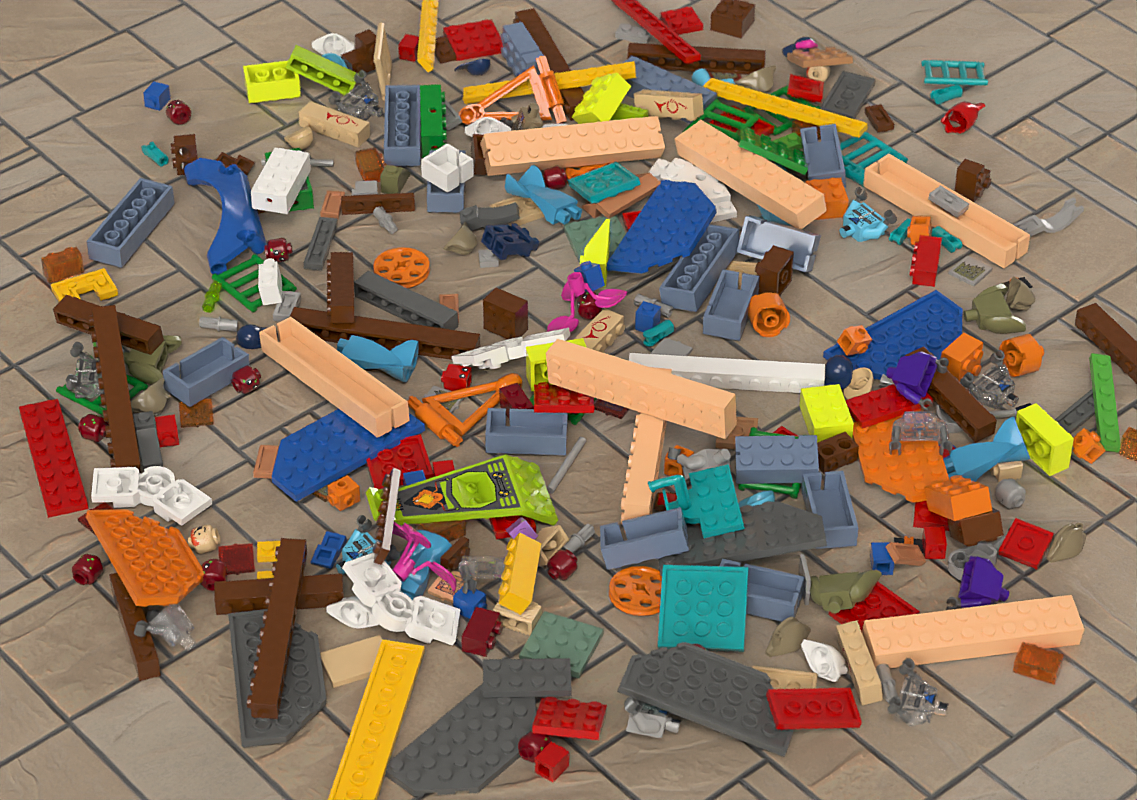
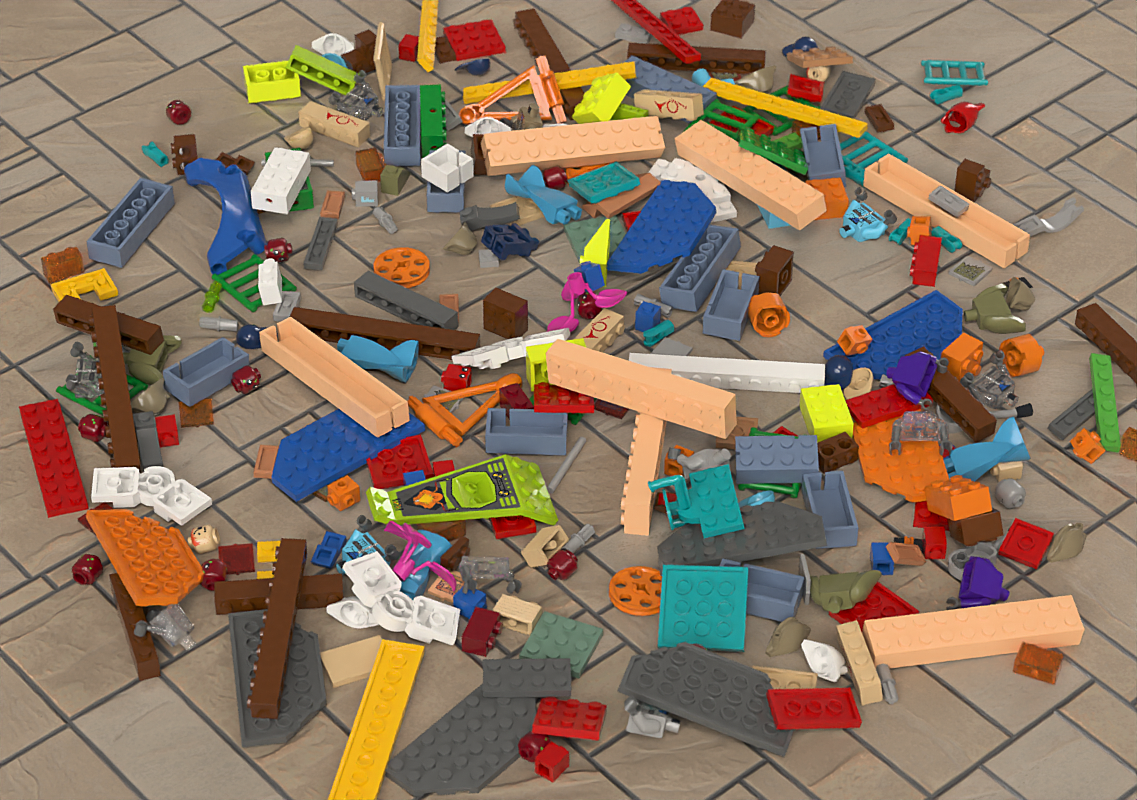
(156, 96): blue brick -> none
(340, 287): reddish brown brick -> none
(367, 203): reddish brown plate -> none
(386, 518): reddish brown plate -> none
(519, 48): sand blue piece -> none
(519, 573): yellow brick -> none
(521, 526): medium lavender brick -> none
(647, 538): sand blue piece -> none
(760, 235): piece -> none
(806, 44): dark pink animal -> none
(916, 699): torso -> none
(1045, 439): neon yellow brick -> none

